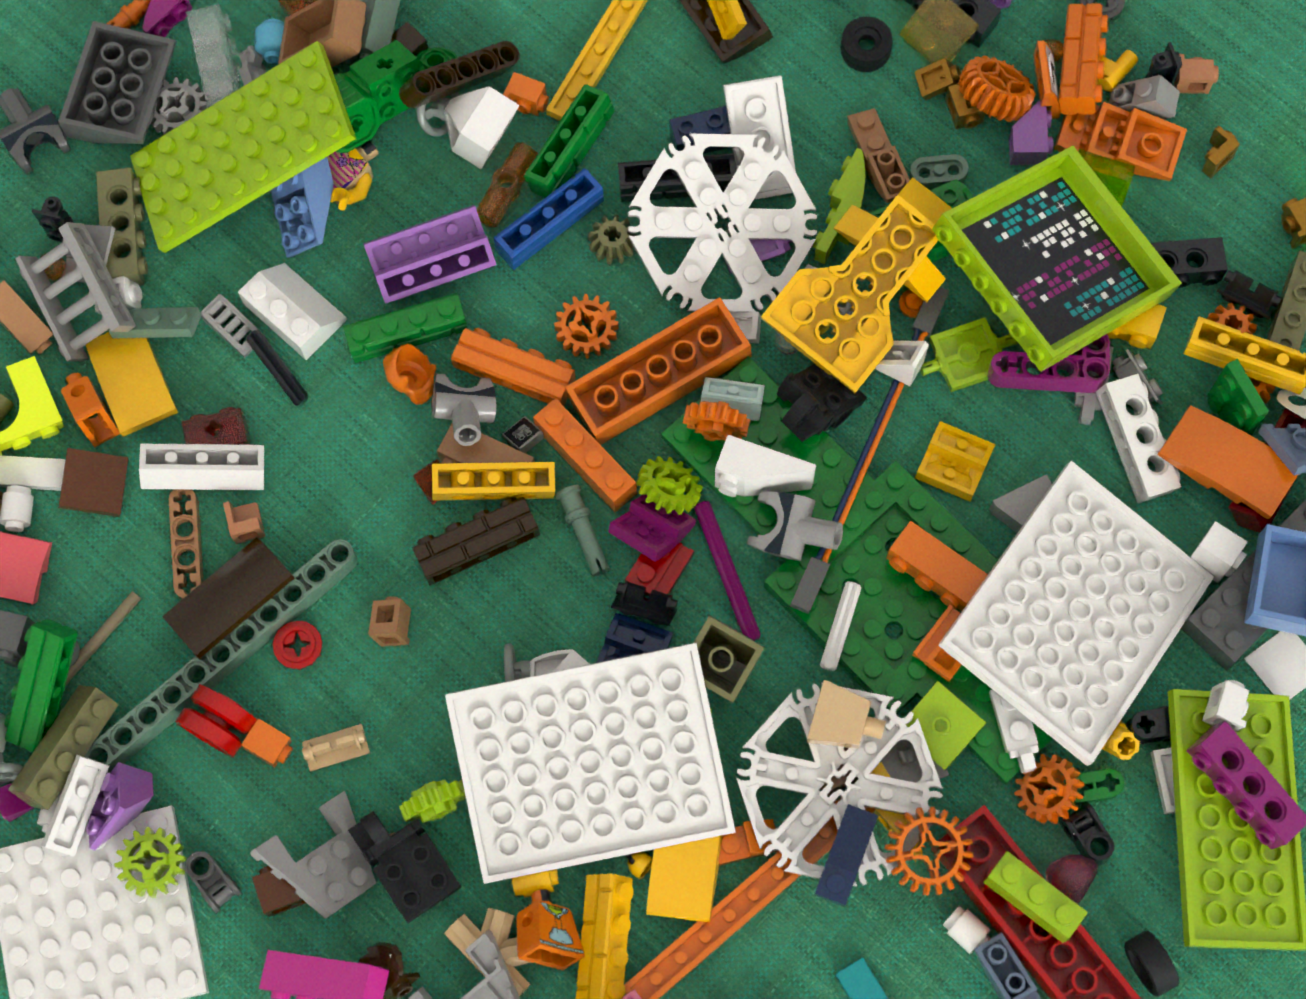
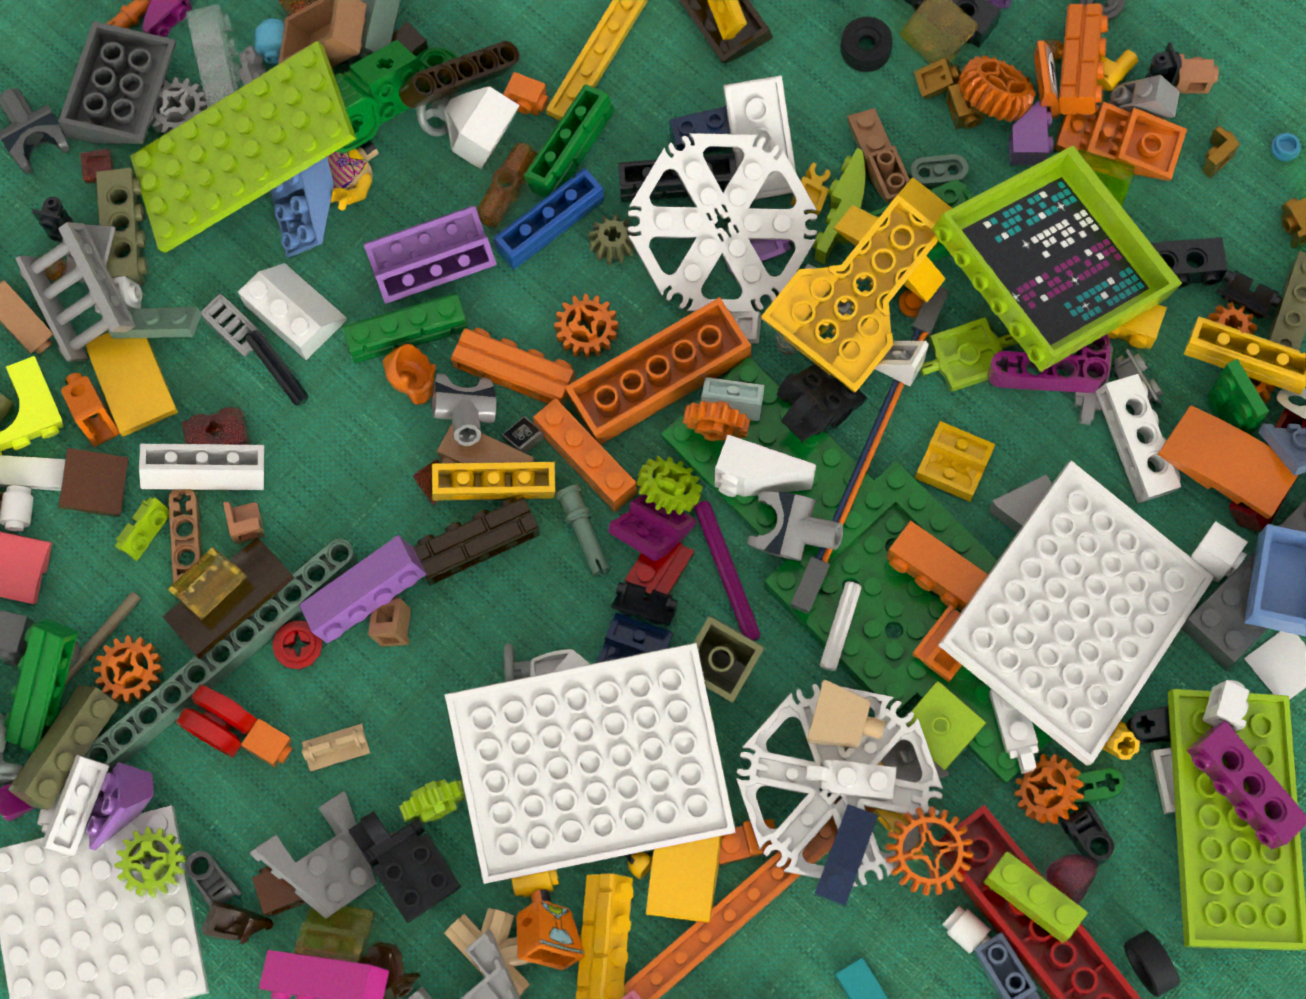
(95, 161): none -> clear red plate
(124, 681): none -> orange gear
(149, 520): none -> lime hinge
(207, 583): none -> clear yellow slope
(233, 922): none -> dark brown slope
(336, 937): none -> clear yellow slope
(362, 589): none -> medium lavender brick
(813, 185): none -> yellow plate
(854, 779): none -> white hinge
(1285, 147): none -> dark azure plate

